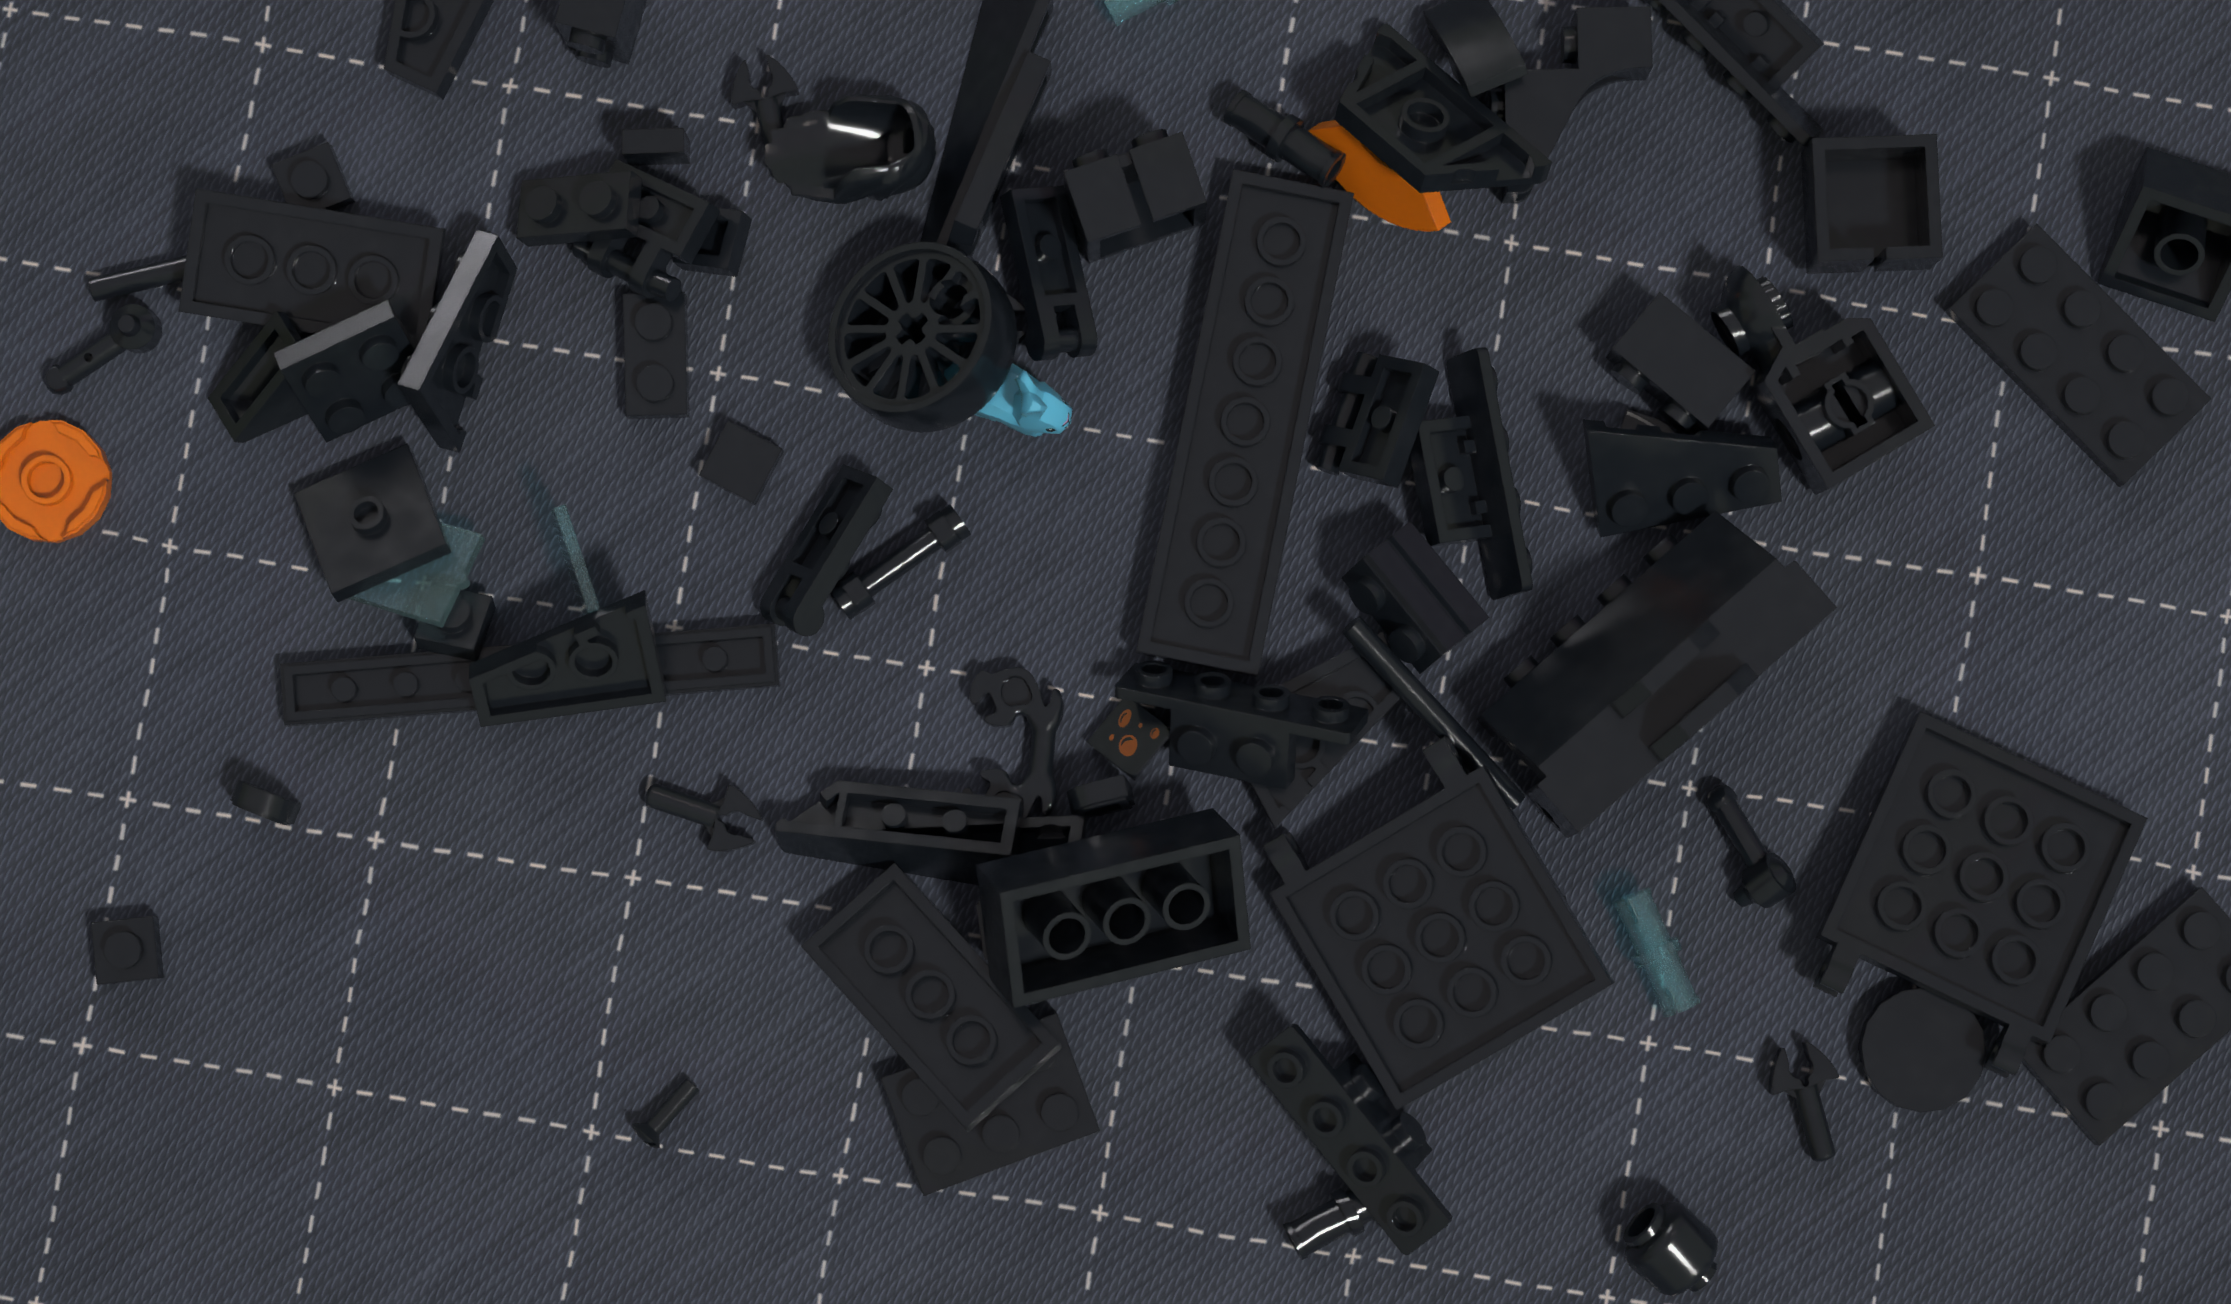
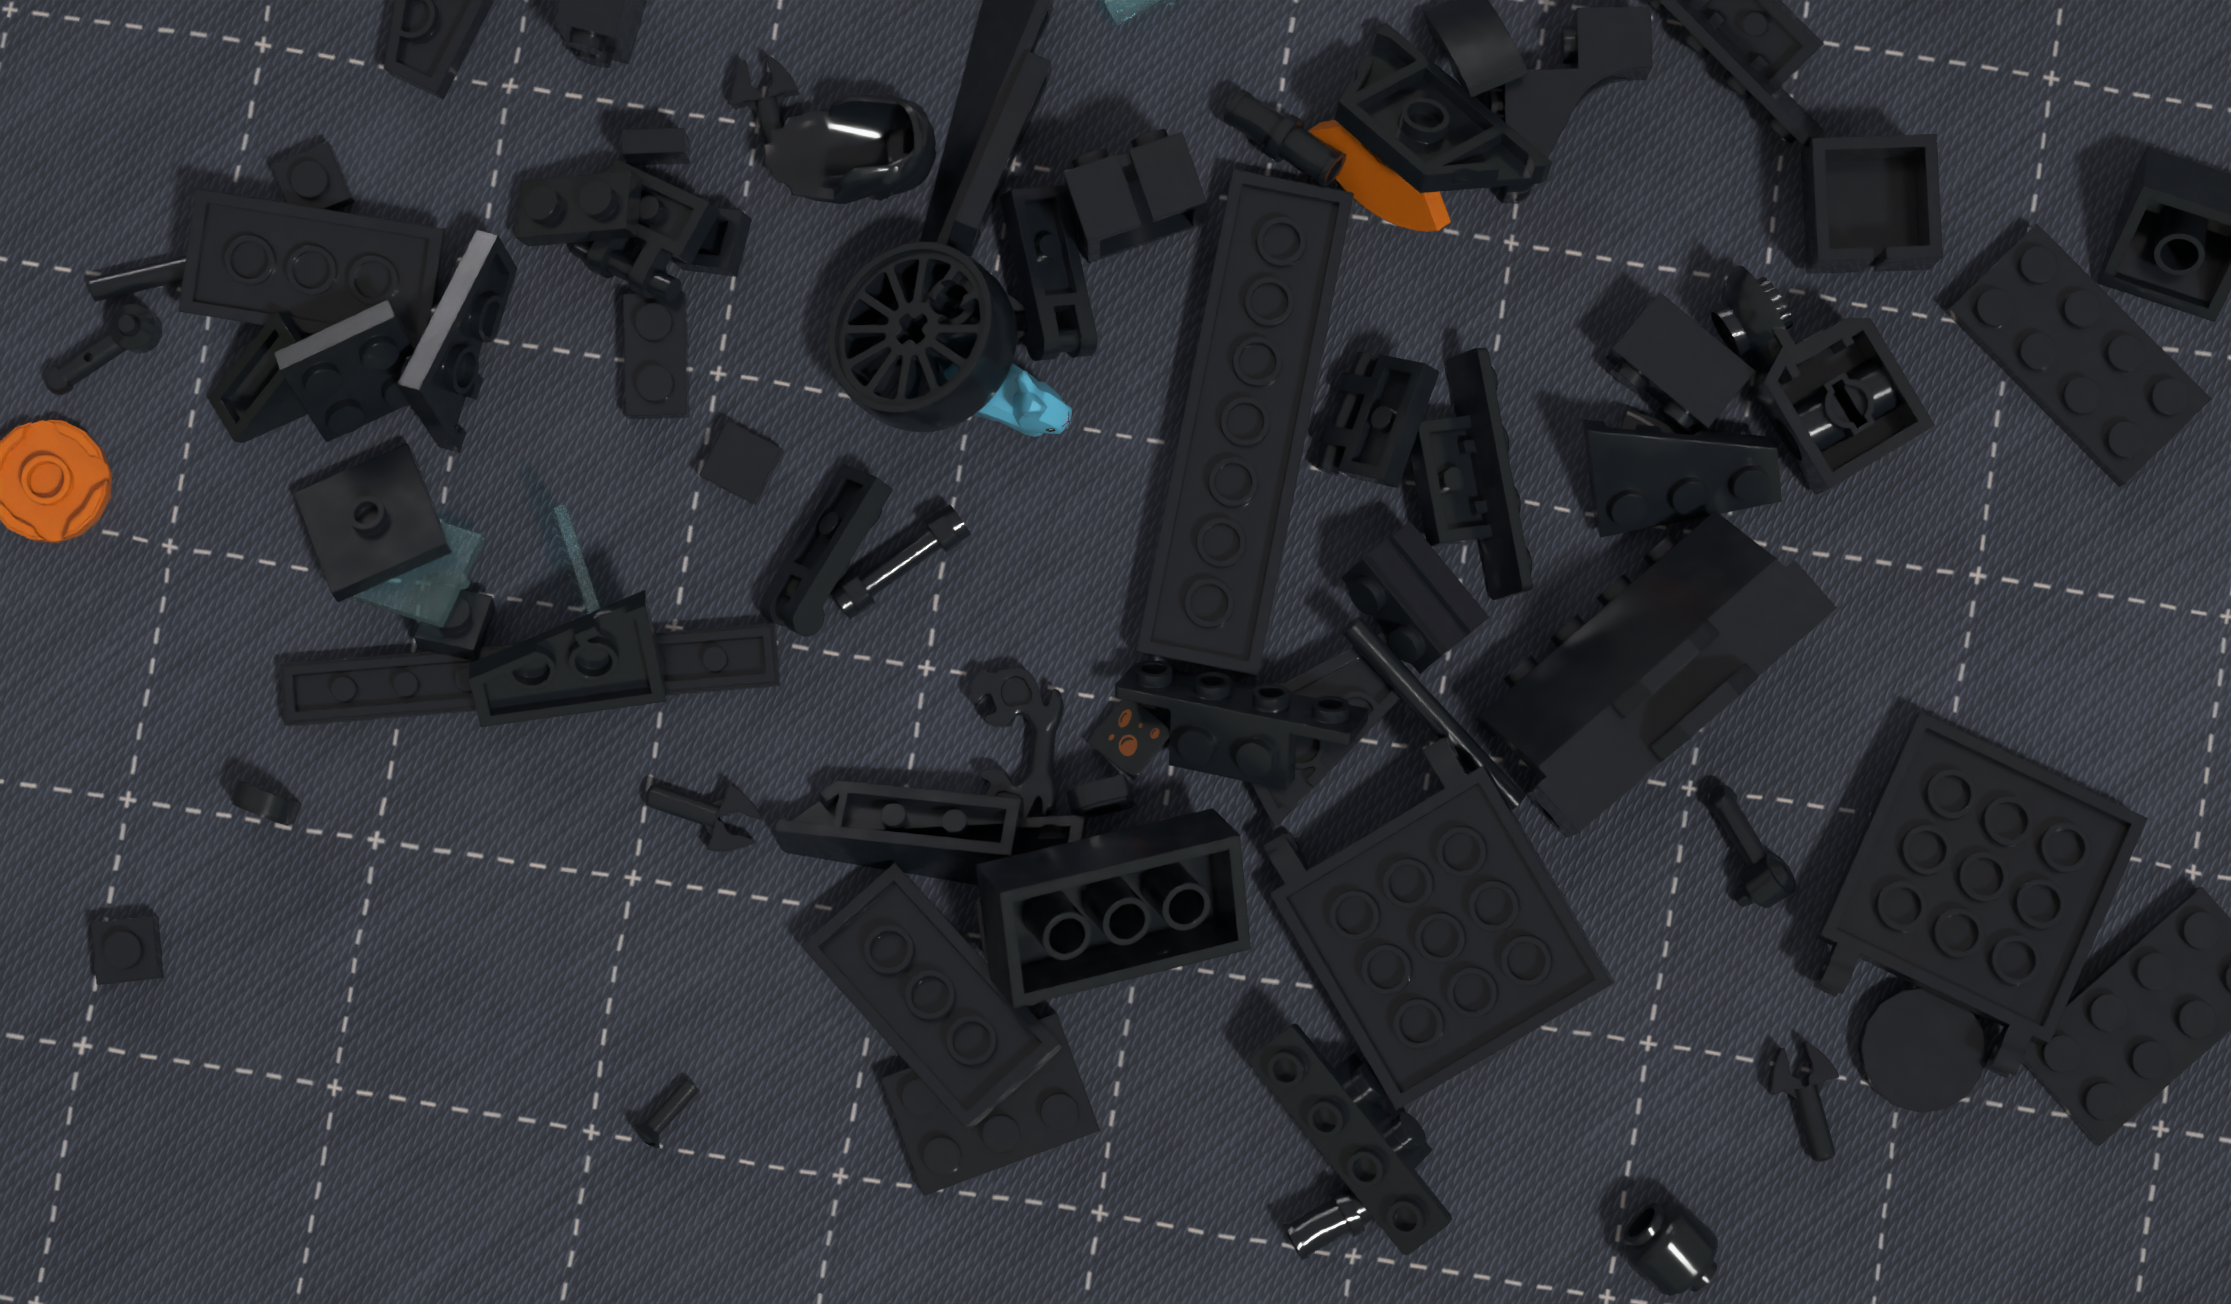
(1656, 952): clear light blue pin -> none

